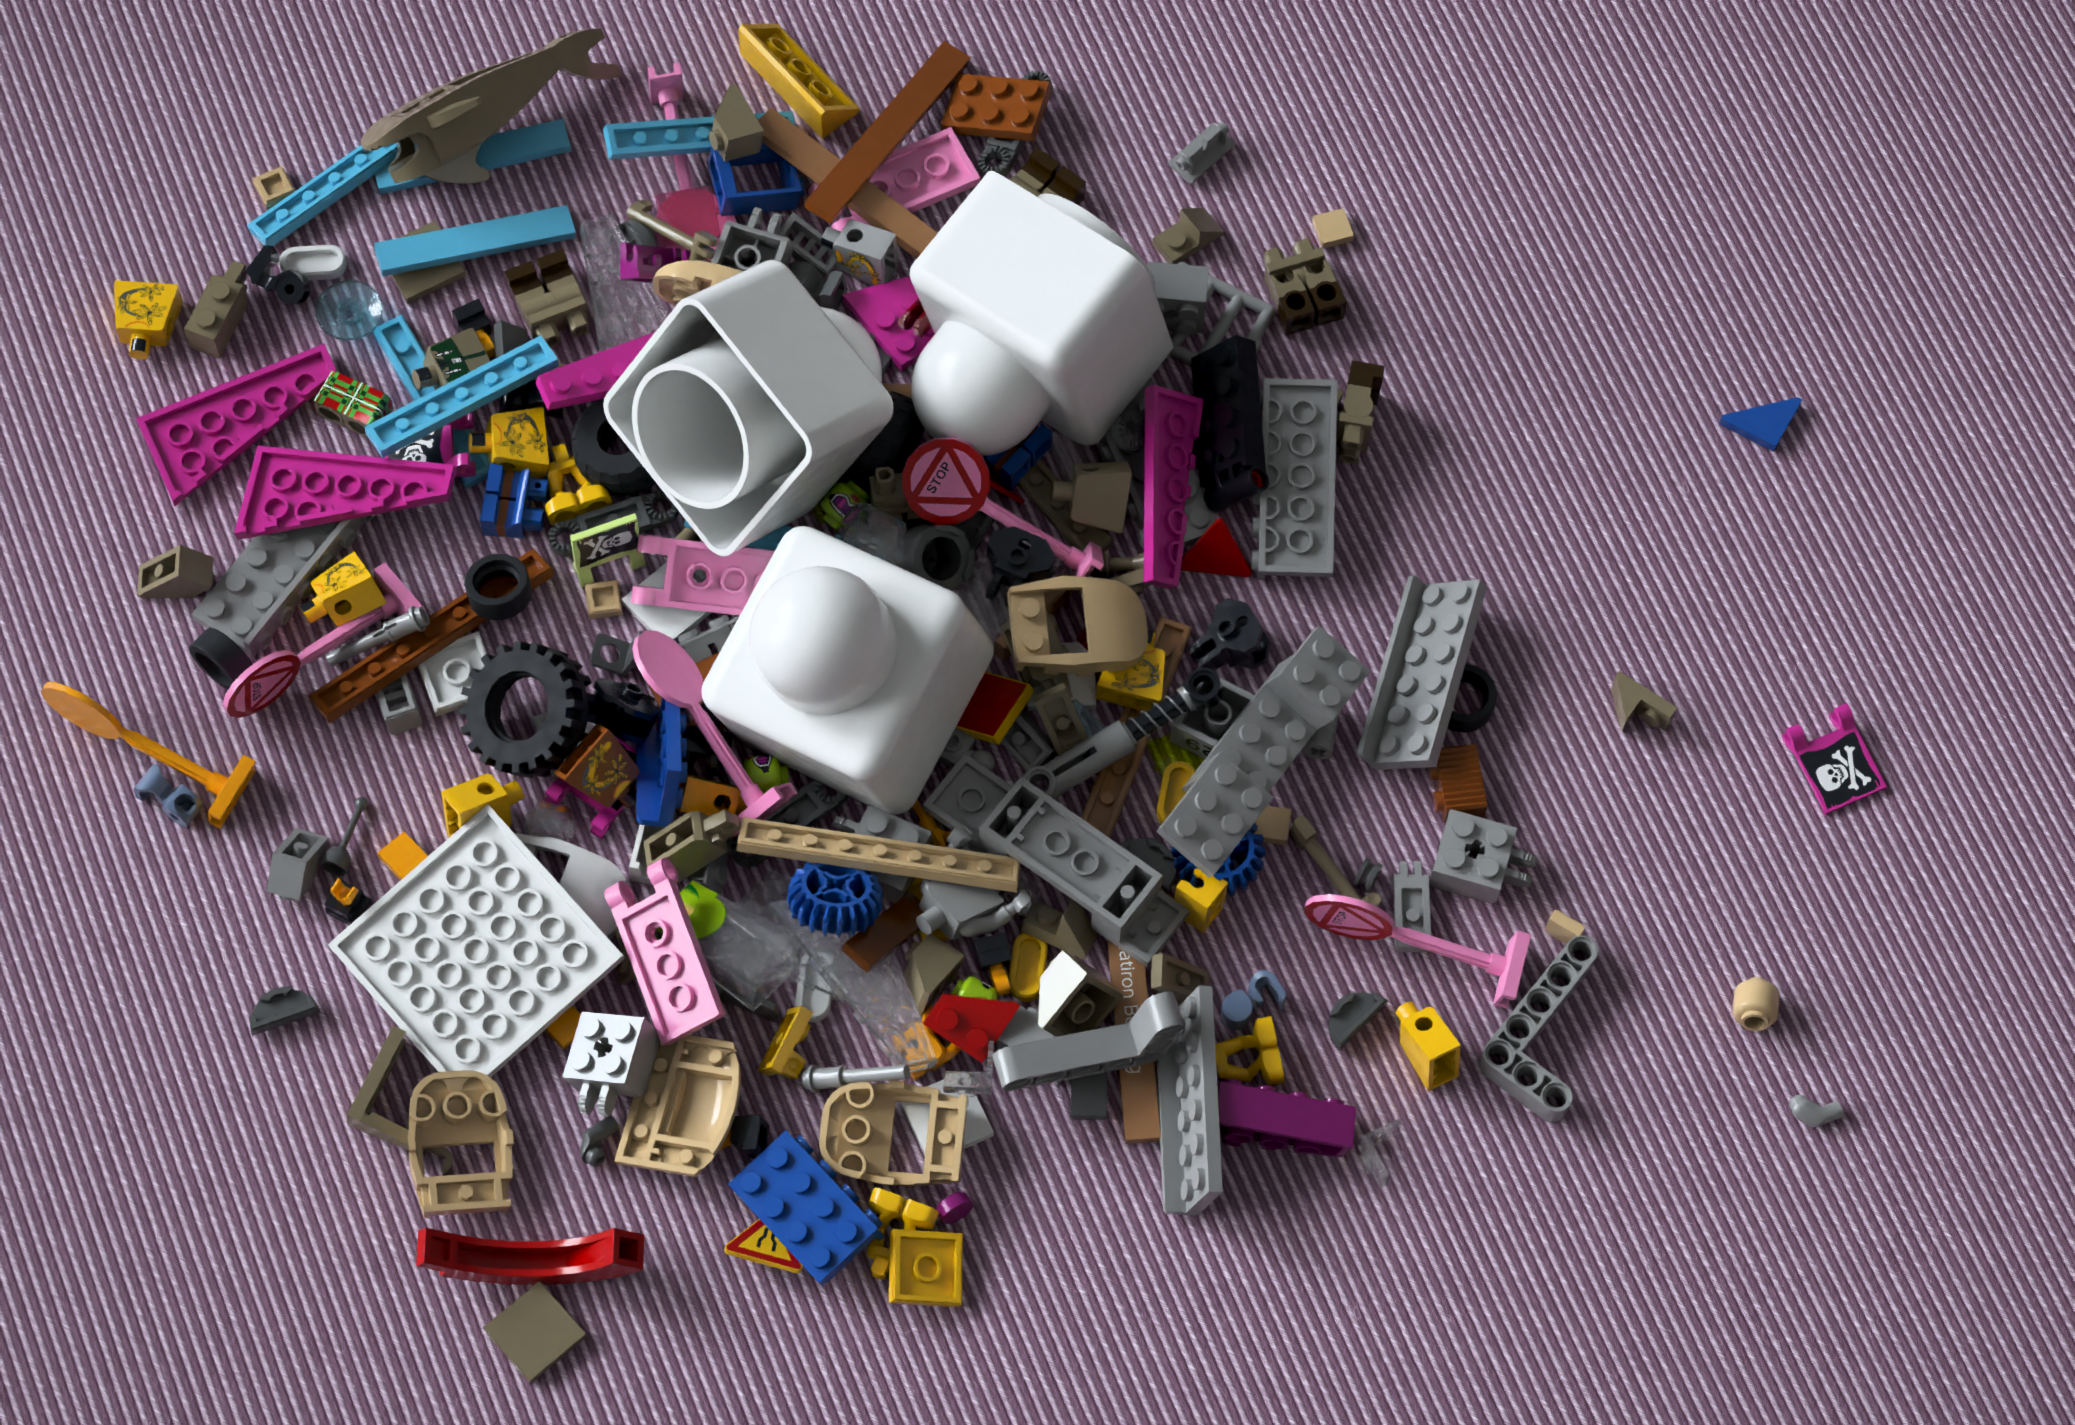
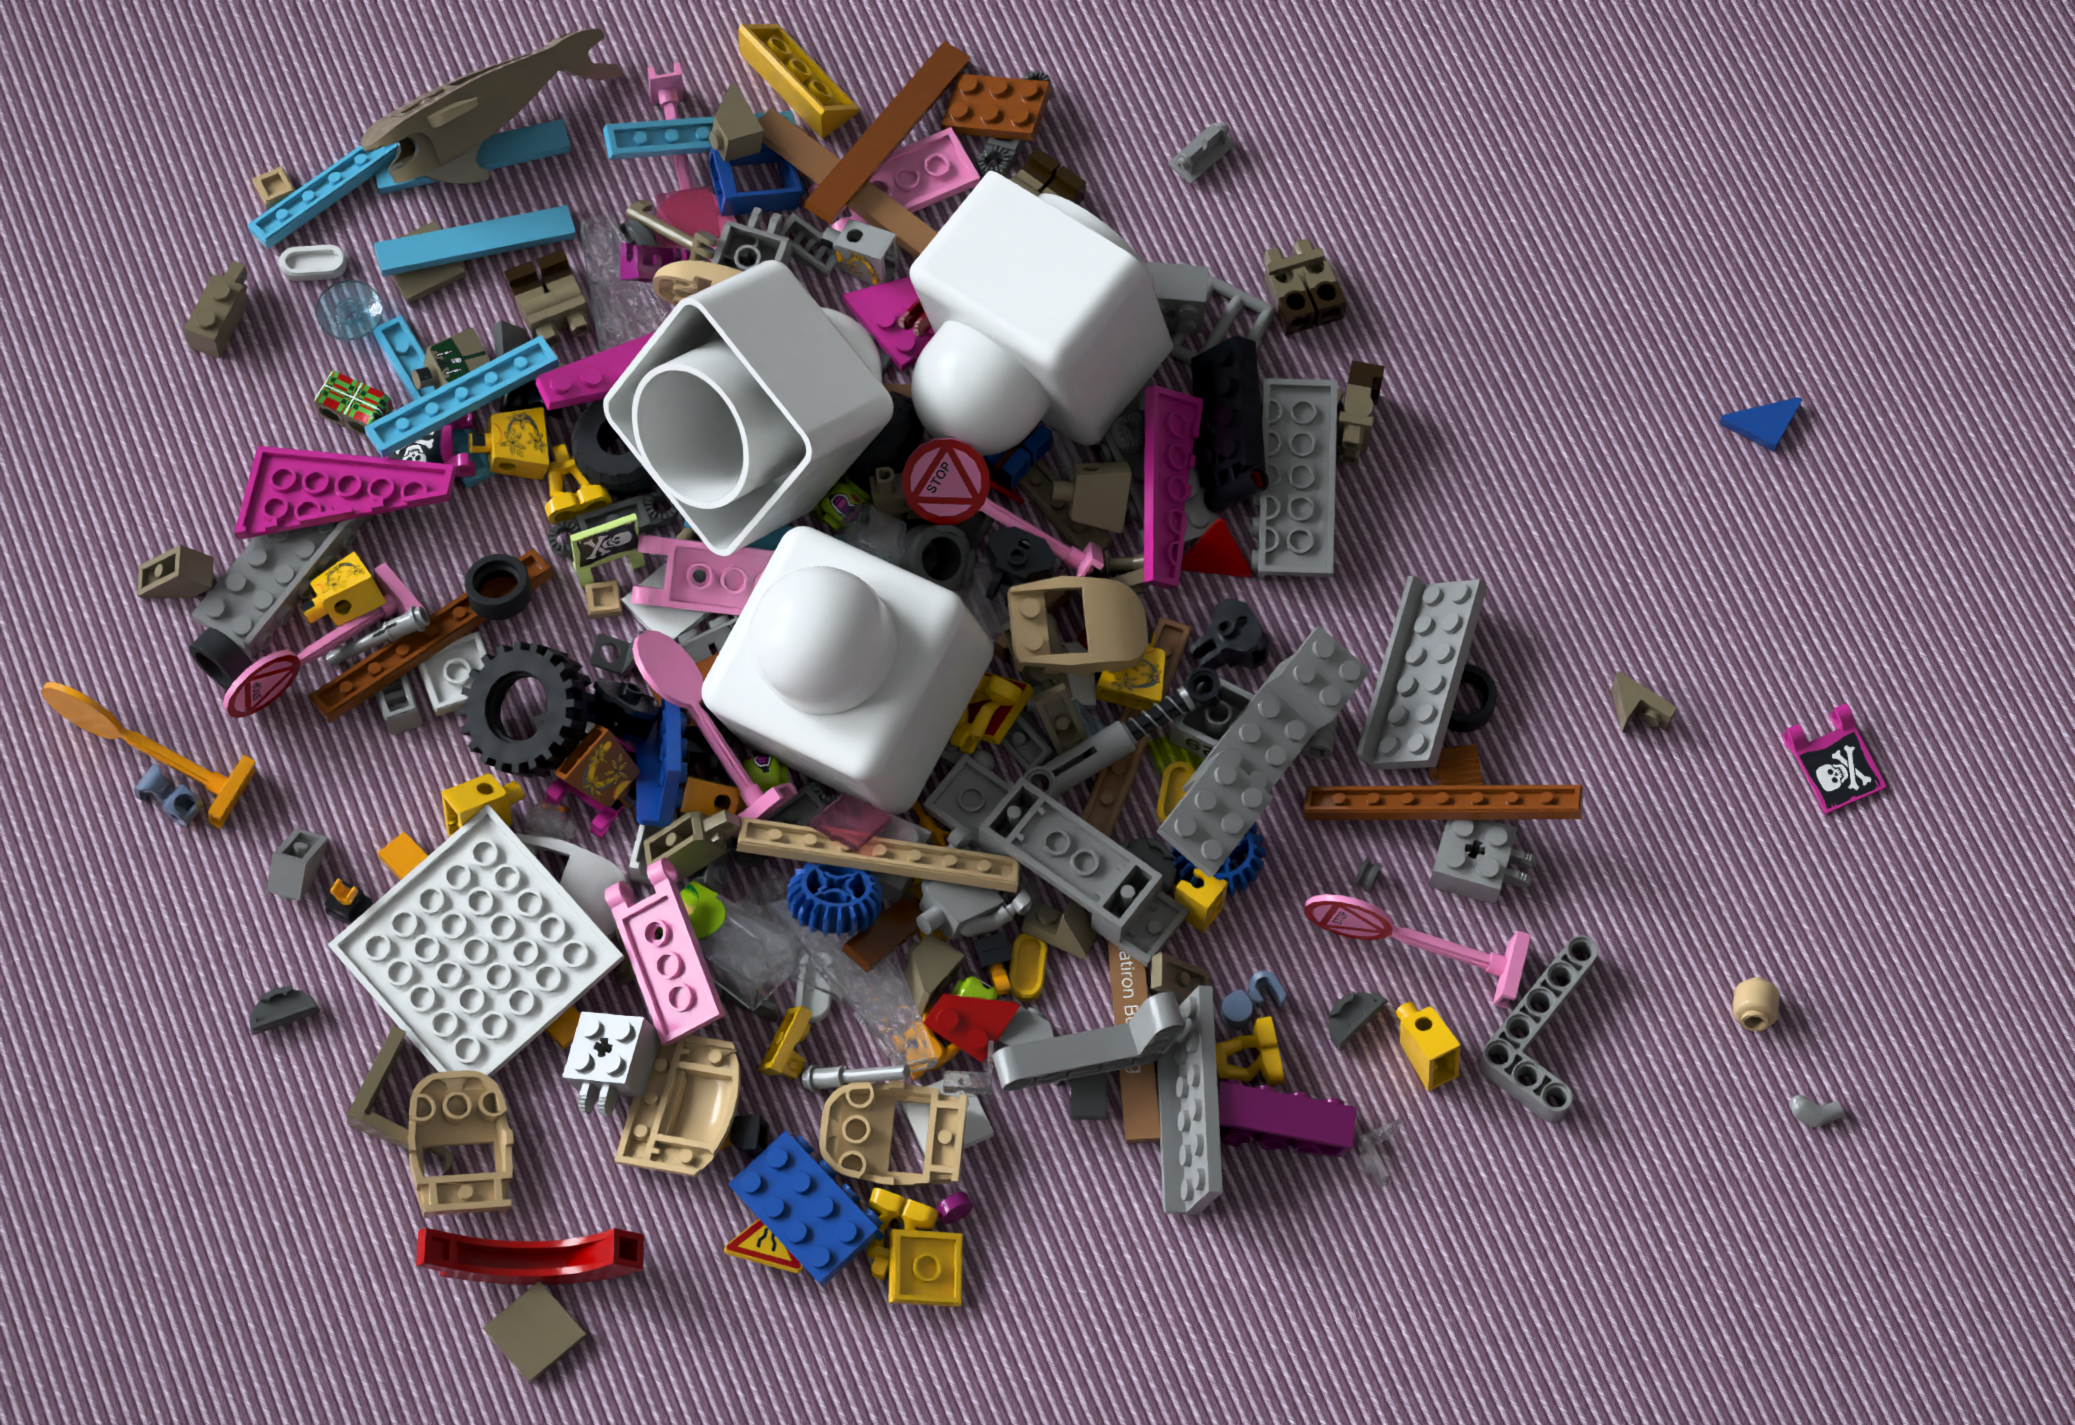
(145, 314): yellow torso -> none
(215, 426): dark pink wing -> none
(290, 285): black leg -> none
(337, 859): dark grey hinge -> none
(473, 316): black piece -> none
(507, 502): blue hips -> none
(592, 1141): dark grey arm -> none
(825, 292): dark grey leg -> none
(850, 821): none -> clear pink piece
(992, 688): none -> yellow piece
(1074, 996): dark tan slope -> none
(1188, 236): dark tan slope -> none
(1274, 825): tan tile -> none
(1304, 837): dark tan hinge -> none
(1332, 228): tan tile -> none
(1411, 903): light grey hinge -> none
(1444, 802): none -> dark orange tile
(1563, 927): tan tile -> none

